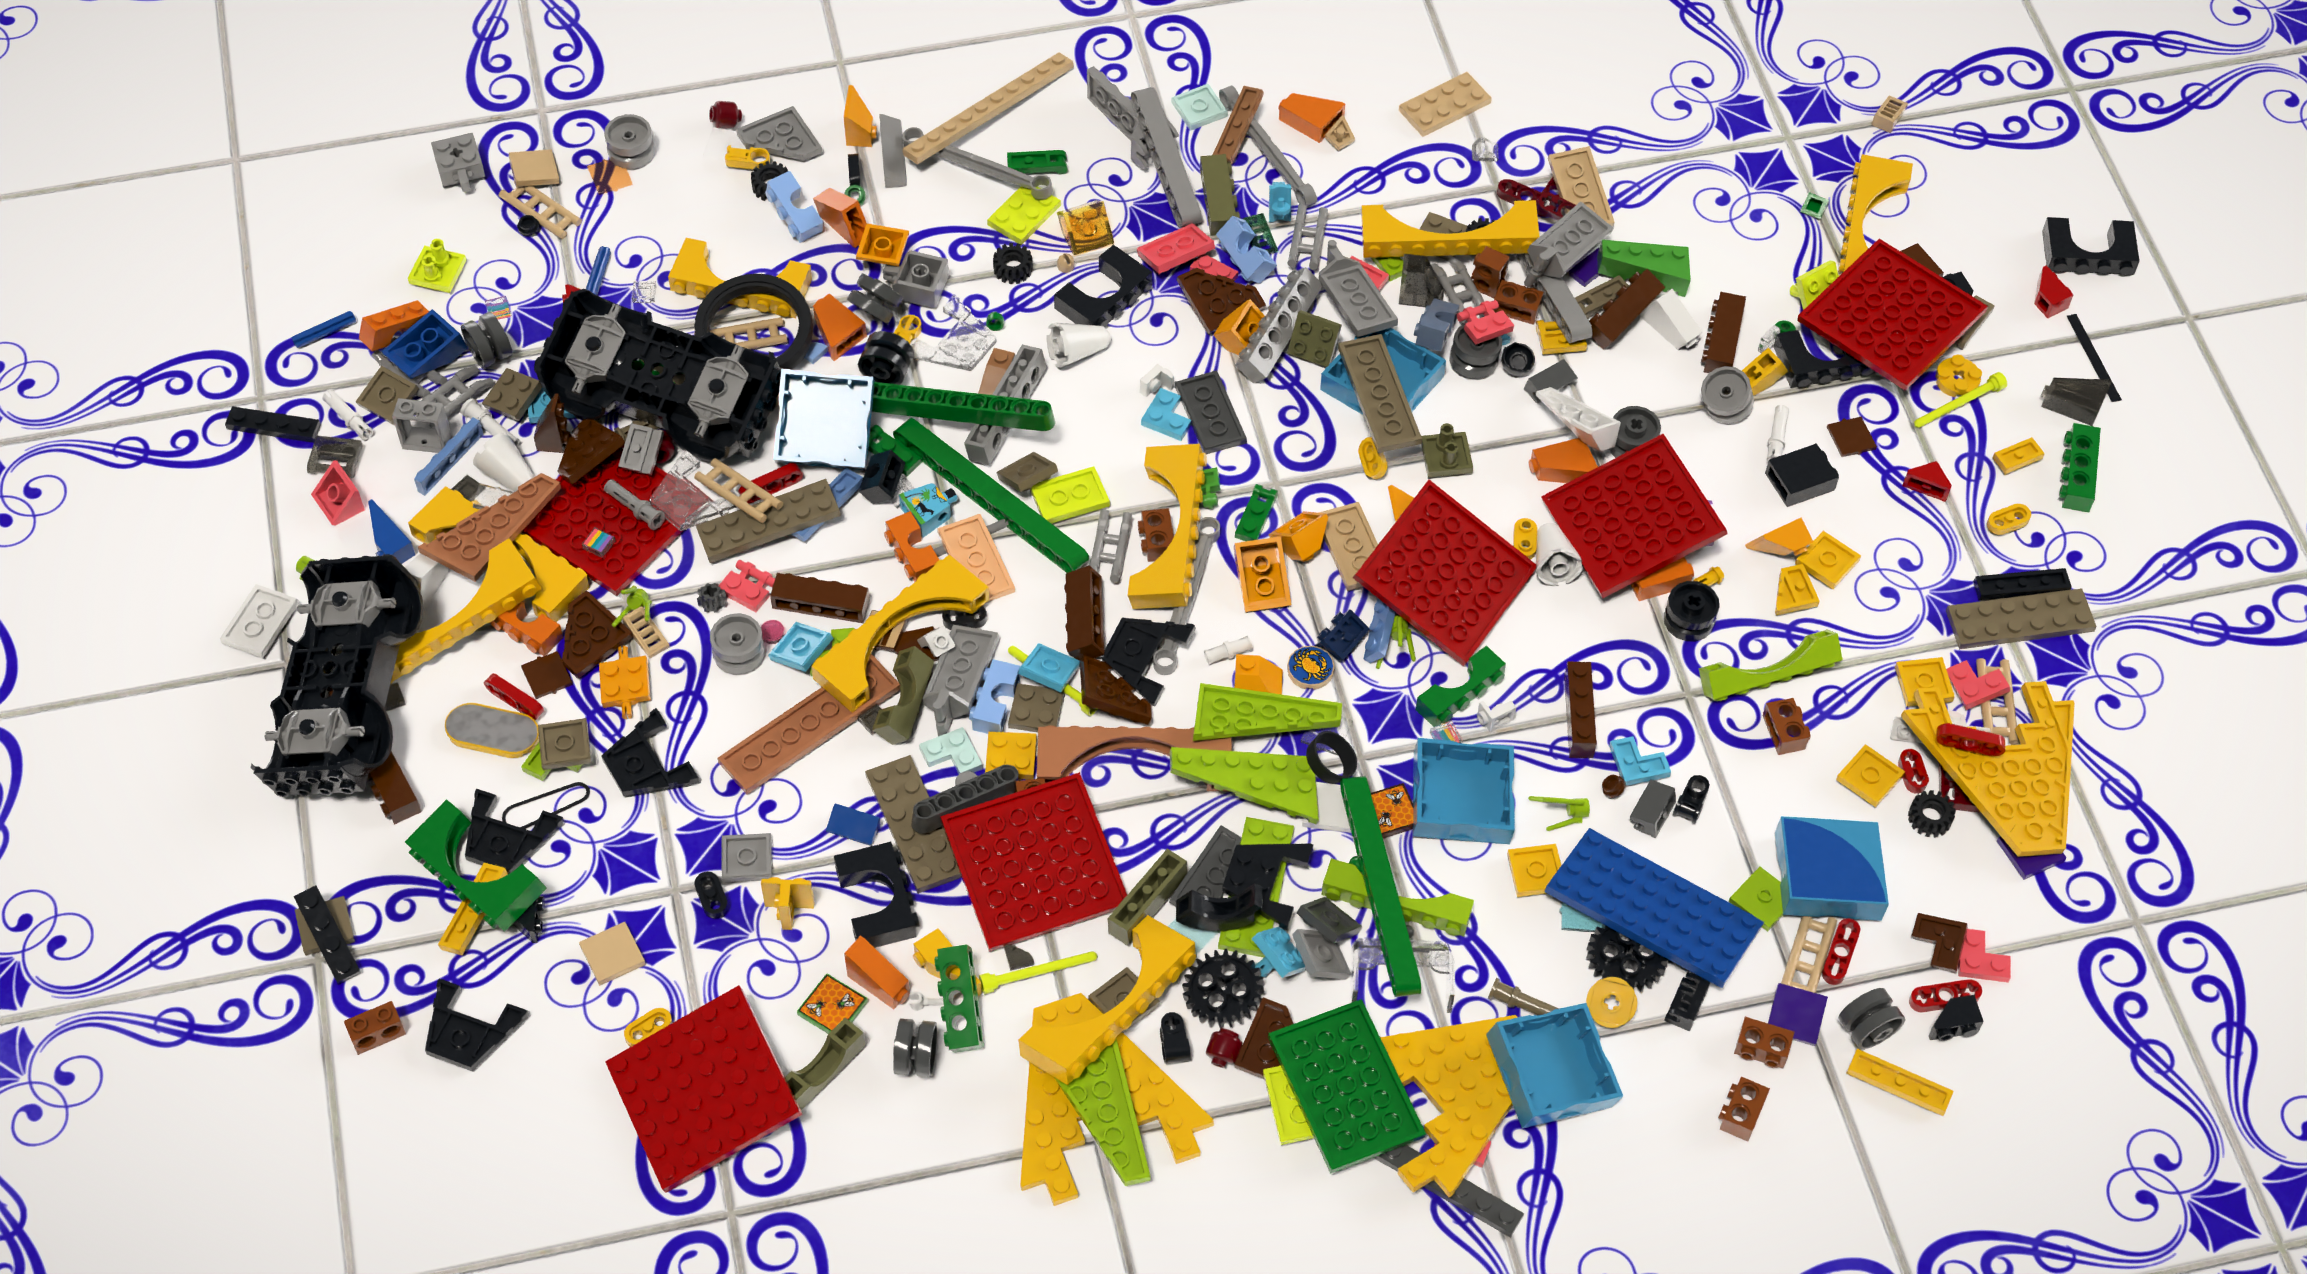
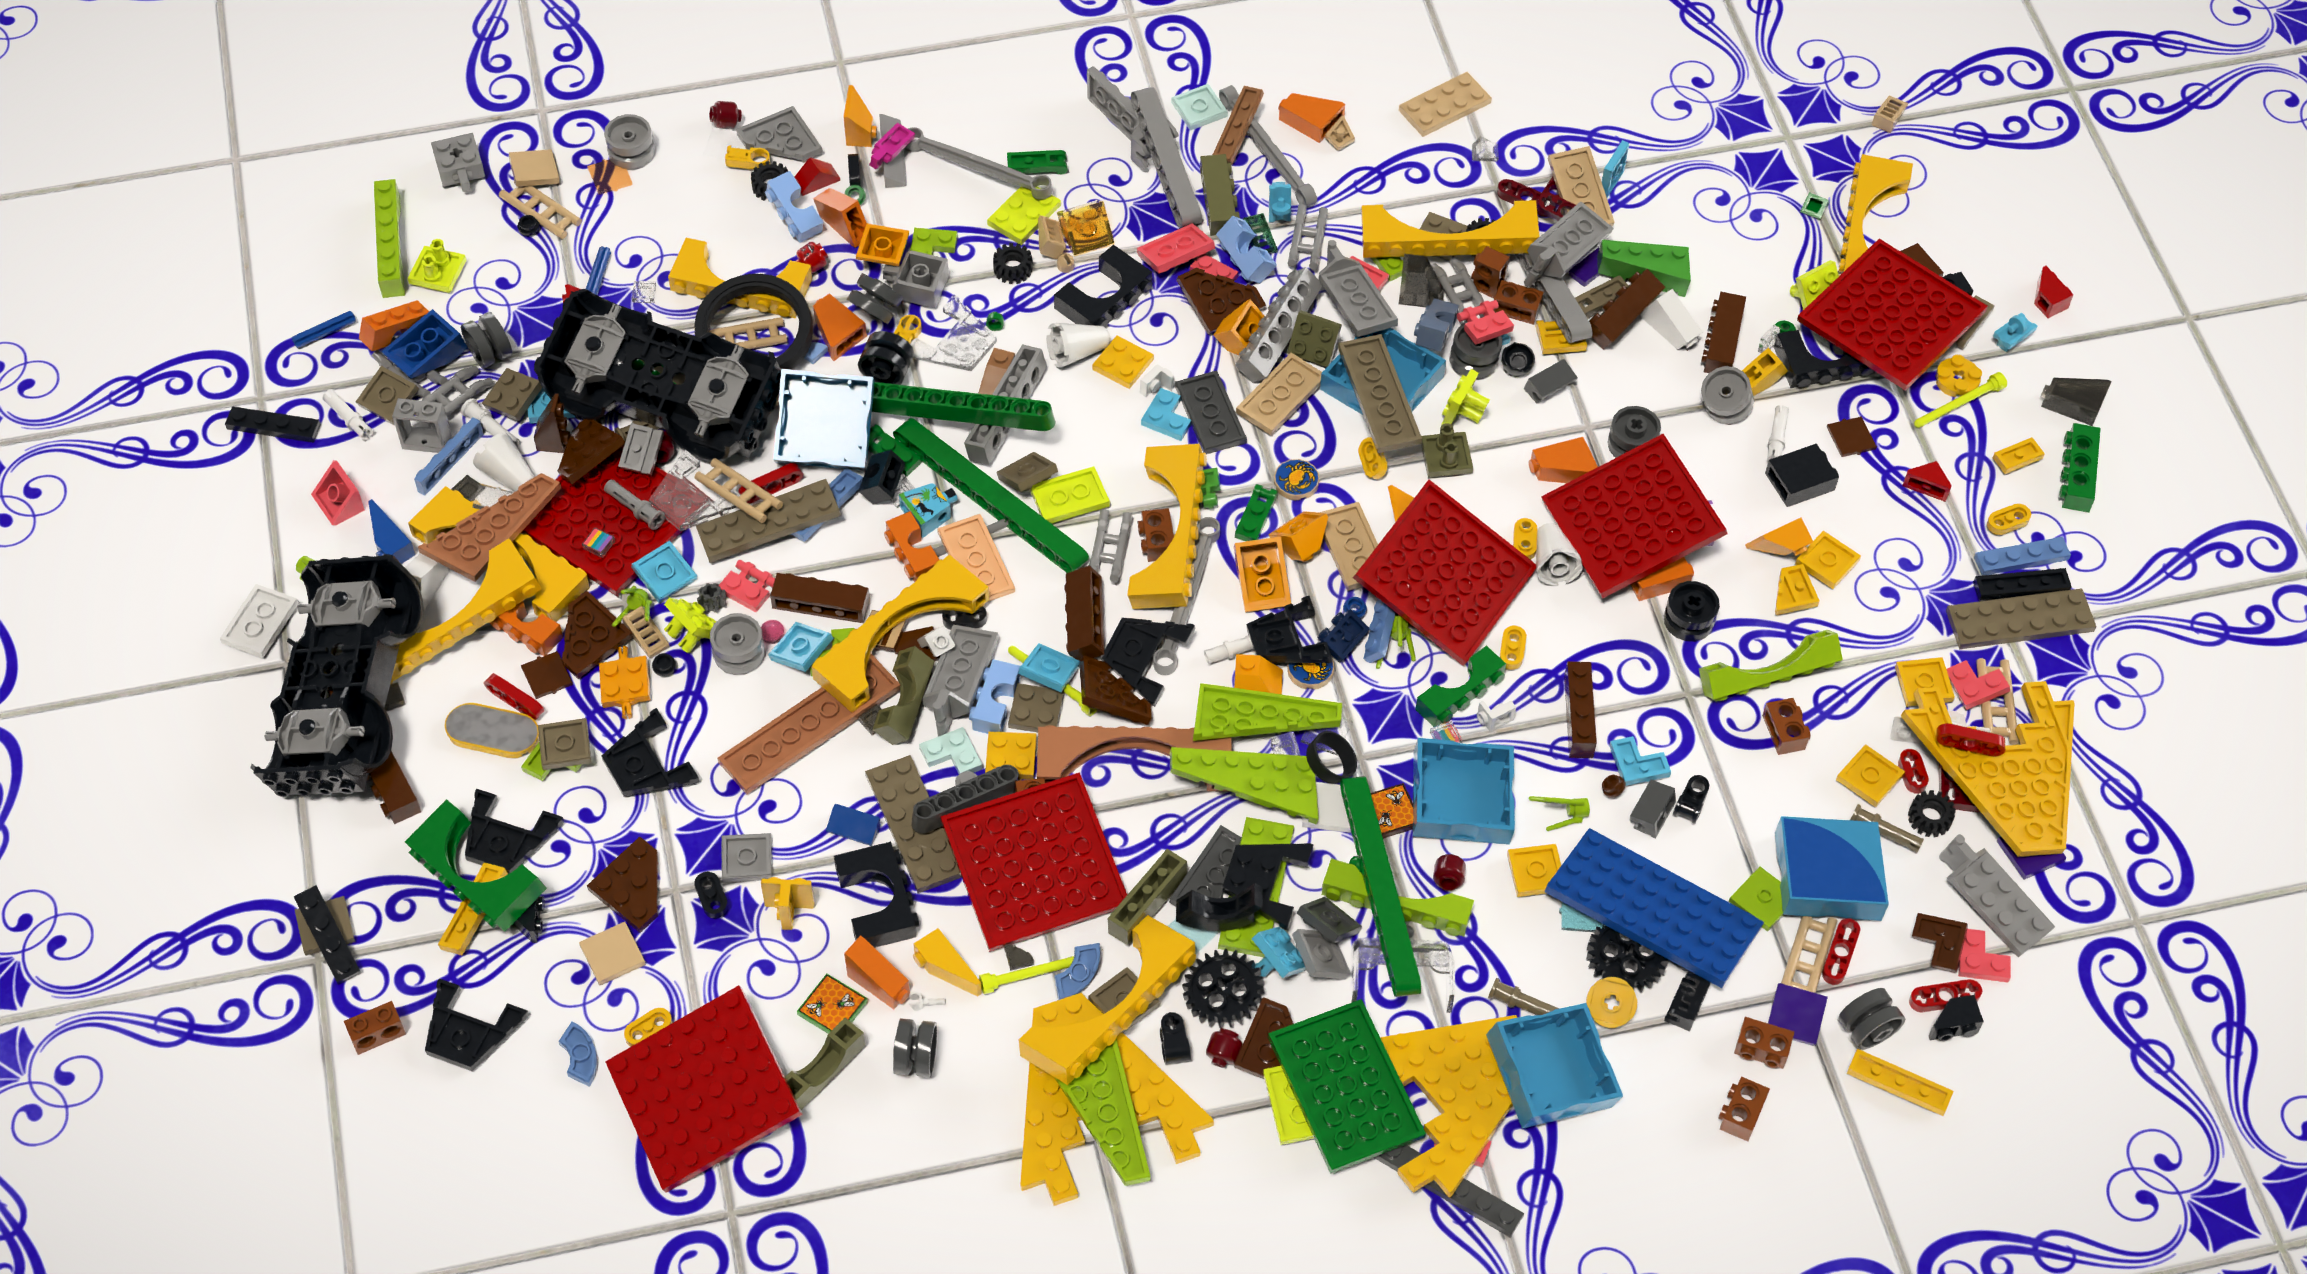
(334, 449): clear smoke plate -> none
(387, 238): none -> lime arch
(499, 307): clear tile -> none
(547, 794): black piece -> none
(581, 1052): none -> medium blue tile
(631, 885): none -> reddish brown plate
(664, 571): none -> medium azure tile
(664, 664): none -> black plate
(692, 618): none -> neon yellow plate
(813, 255): none -> red head
(815, 175): none -> red slope
(891, 145): none -> dark pink hinge
(933, 240): none -> lime plate
(971, 1036): green brick -> none
(987, 108): tan plate -> none
(1050, 241): none -> tan slope
(1080, 972): none -> medium blue tile
(1123, 362): none -> yellow plate
(1277, 639): none -> black wing
(1280, 394): none -> tan plate
(1285, 744): none -> clear slope
(1296, 479): none -> tile
(1355, 602): none -> blue plate
(1449, 872): none -> dark red head
(1465, 400): none -> neon yellow plate
(1513, 649): none -> yellow plate
(1584, 421): white wedge -> none
(1615, 168): none -> medium azure tile
(1711, 577): yellow pin -> none
(1889, 830): none -> dark tan pin
(1995, 896): none -> light grey hinge
(2014, 331): none -> medium azure hips
(2022, 556): none -> medium blue plate
(2066, 256): black arch -> none
(2093, 355): black sticker -> none

